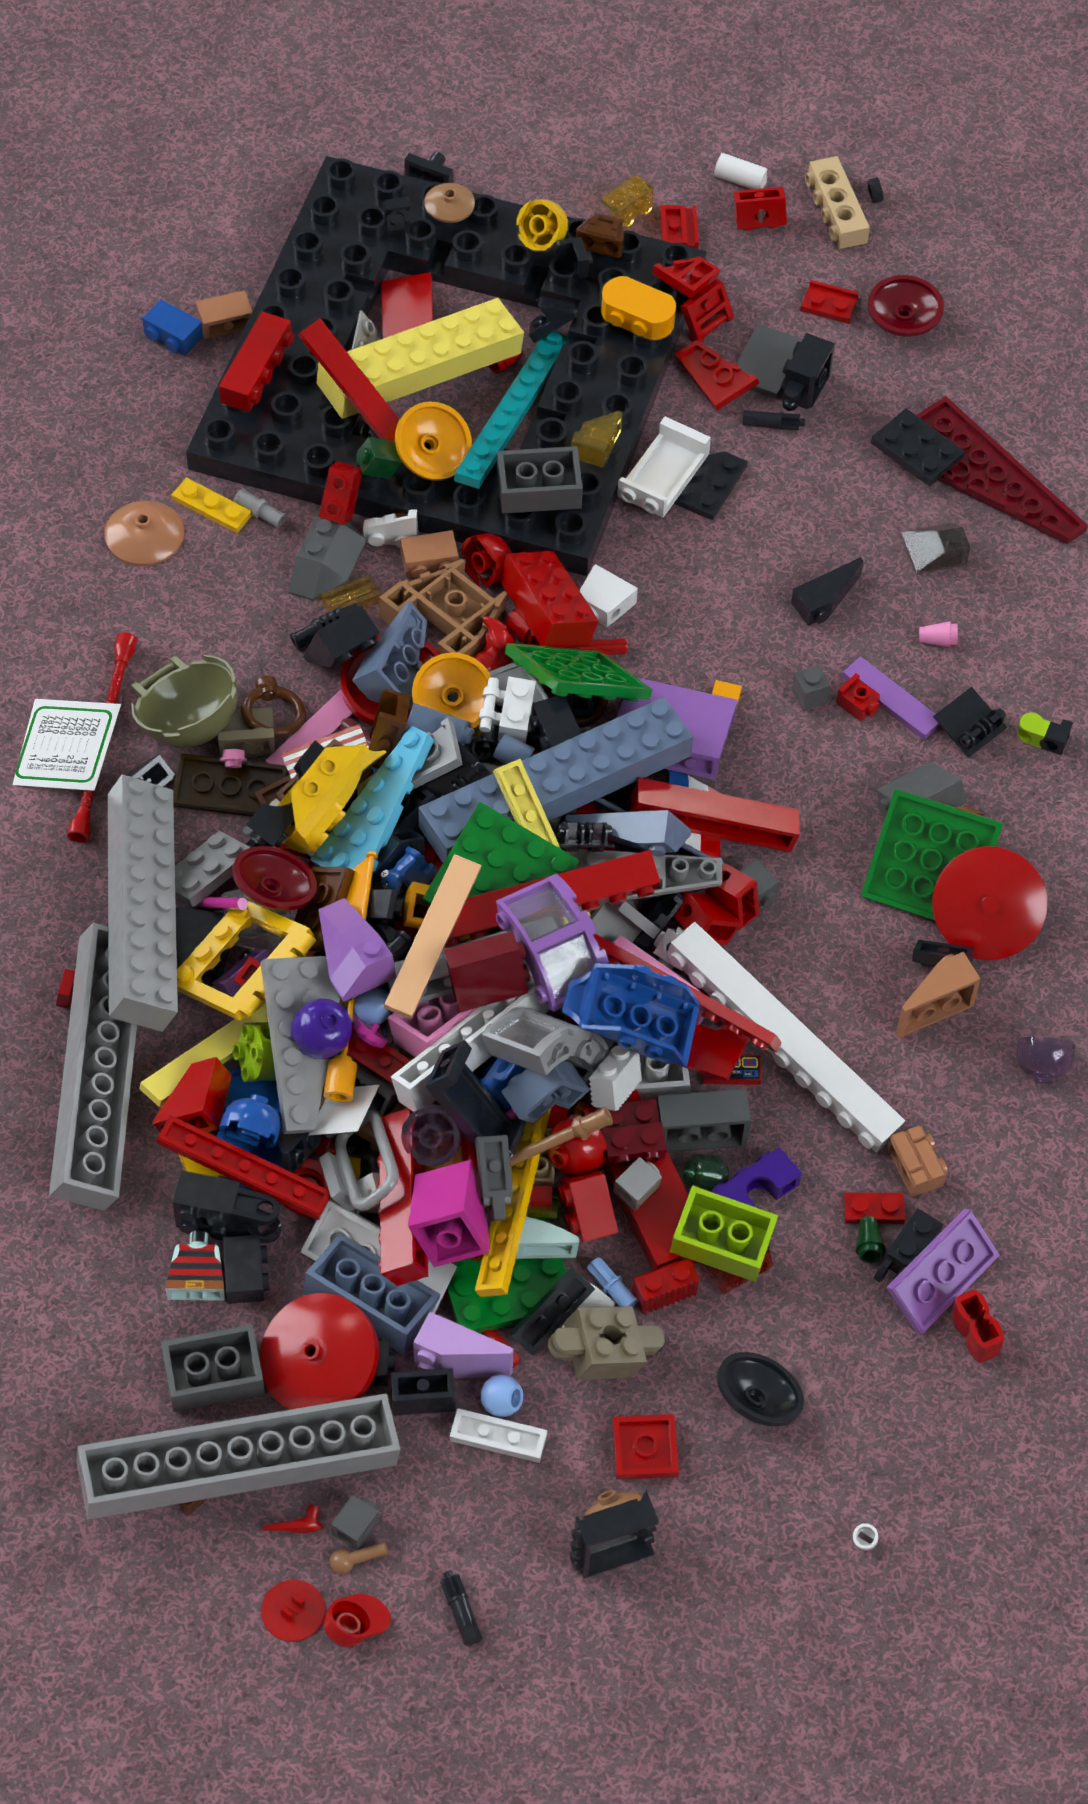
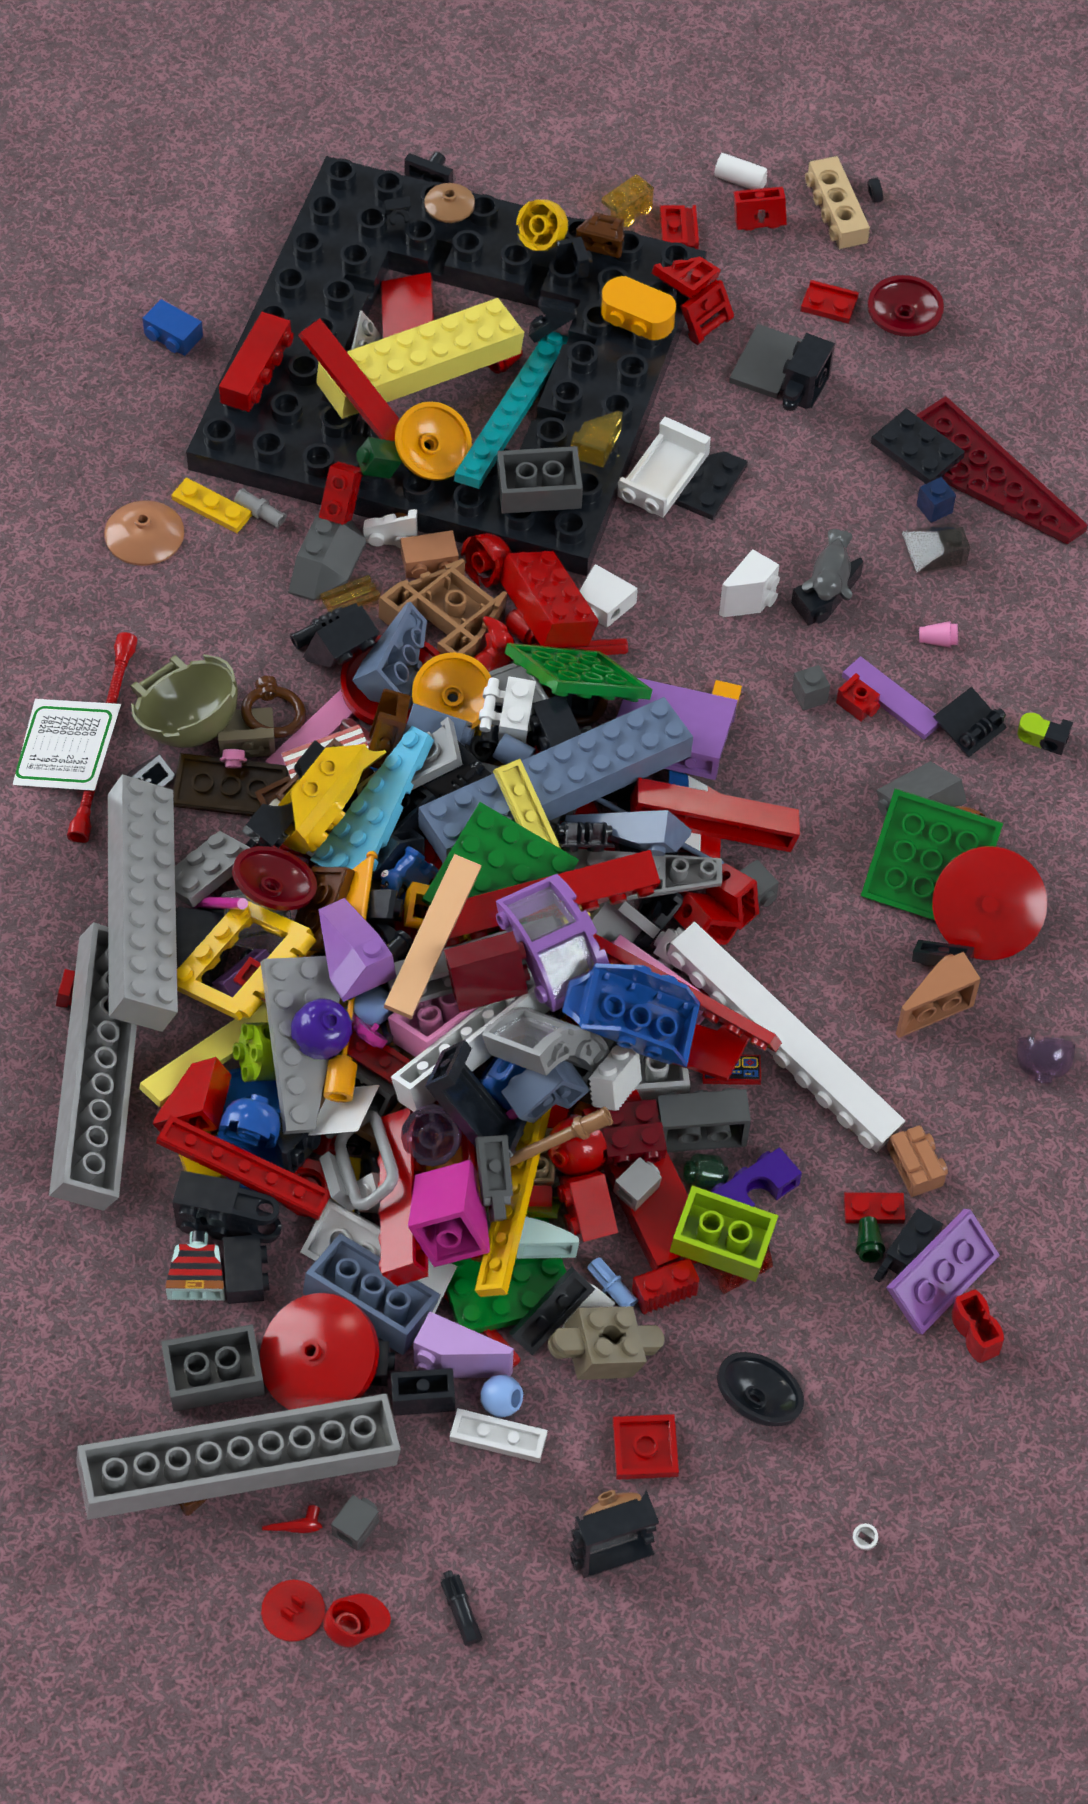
(224, 314): nougat brick -> none
(342, 1560): medium nougat bar -> none
(713, 375): red wing -> none
(750, 586): none -> white slope
(773, 420): black piece -> none
(832, 568): none -> dark grey animal
(936, 499): none -> dark blue brick

